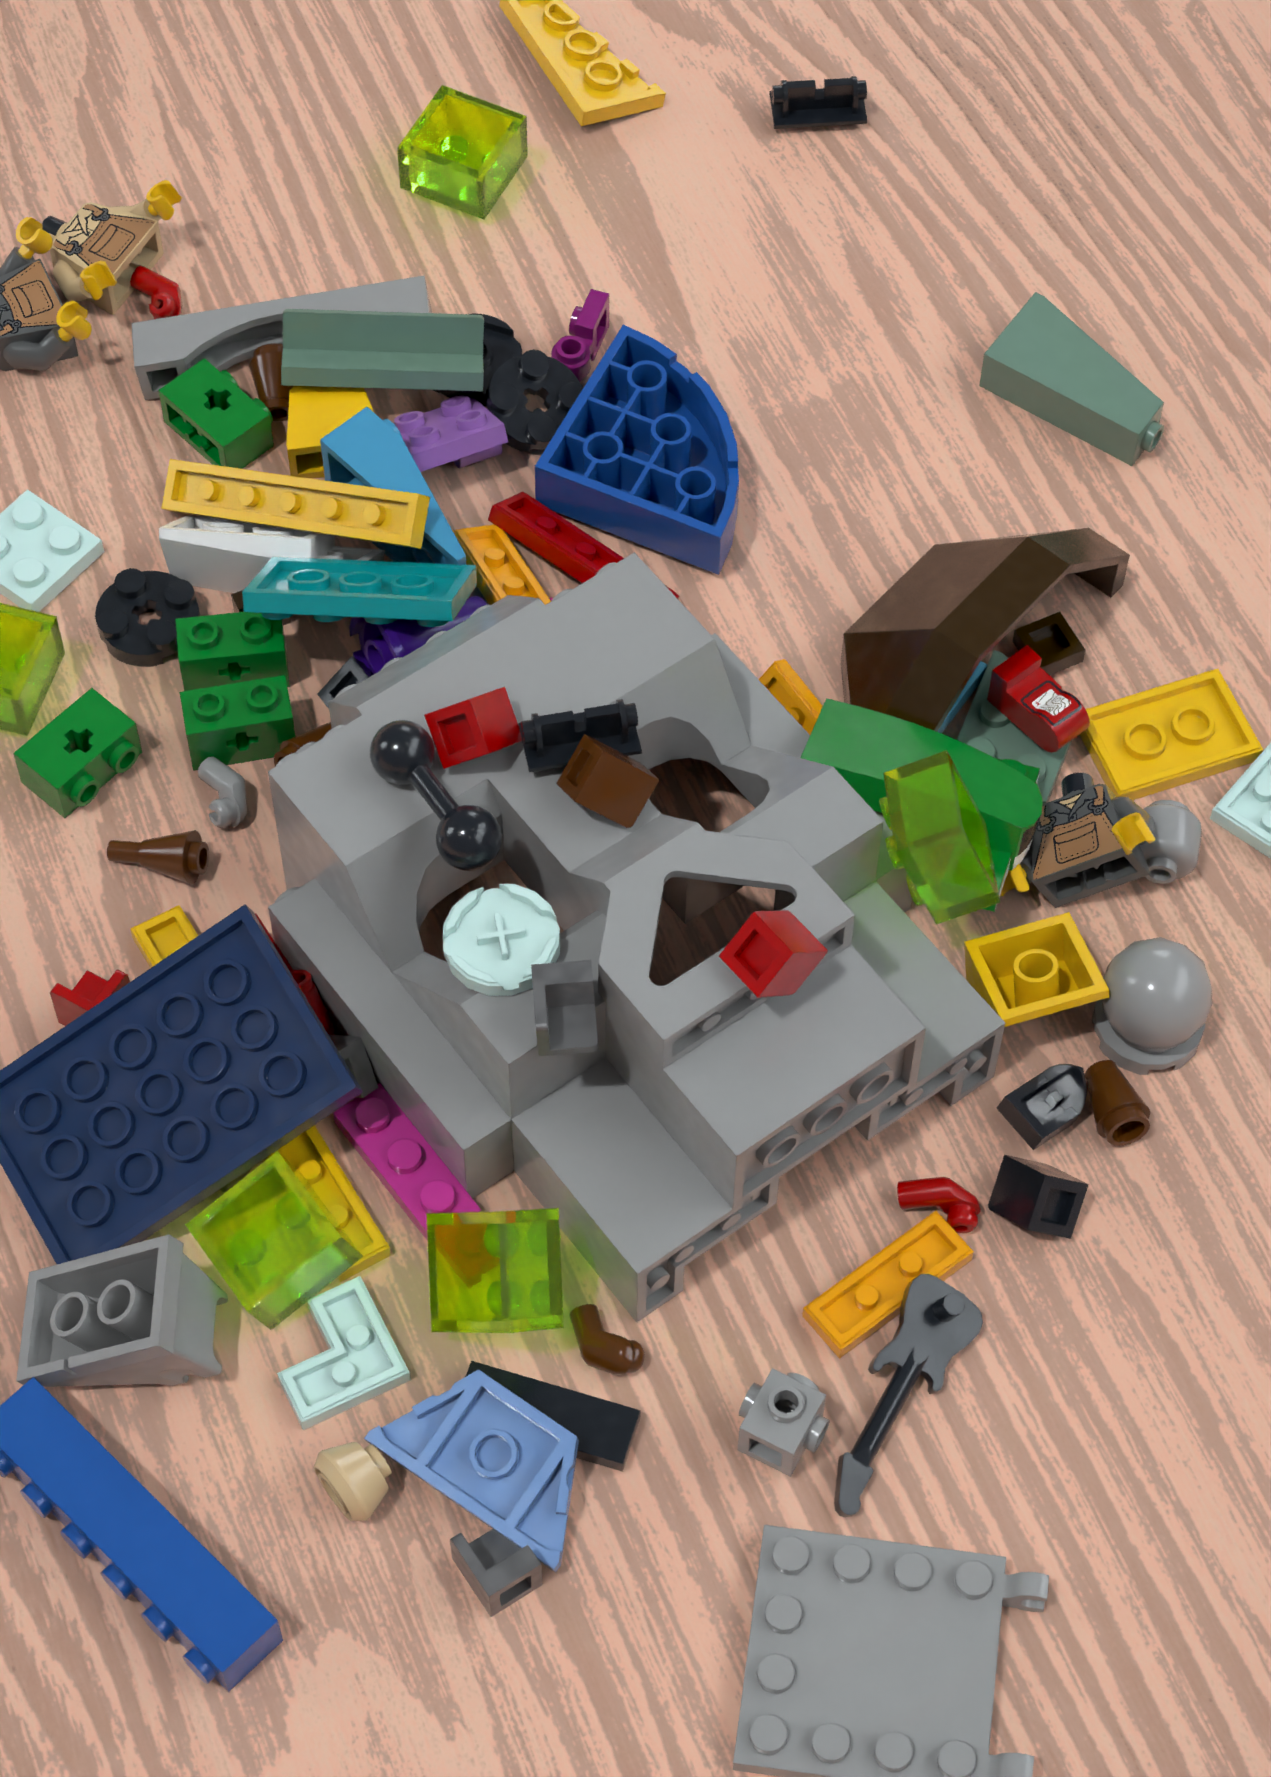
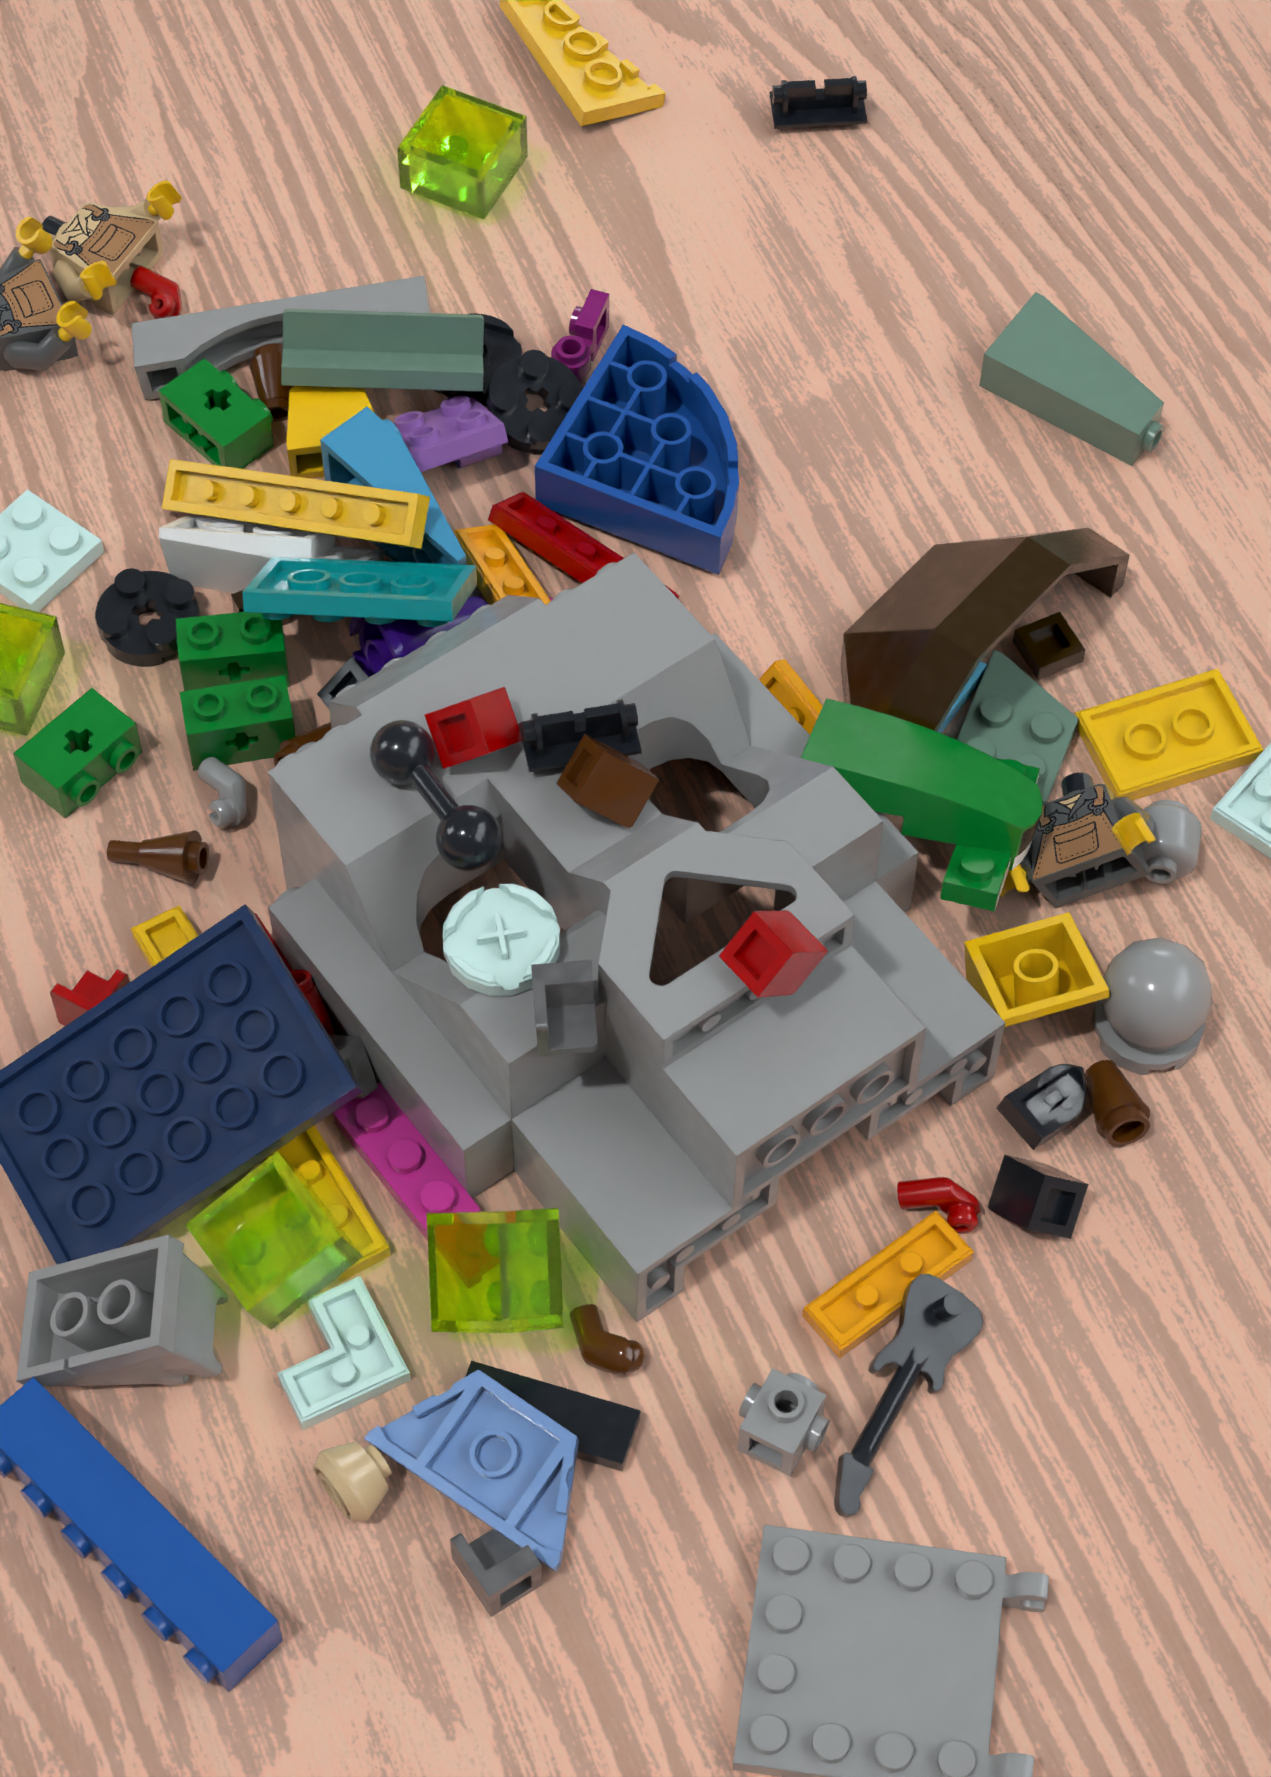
(938, 838): clear neon green piece -> none
(1036, 701): red leg -> none

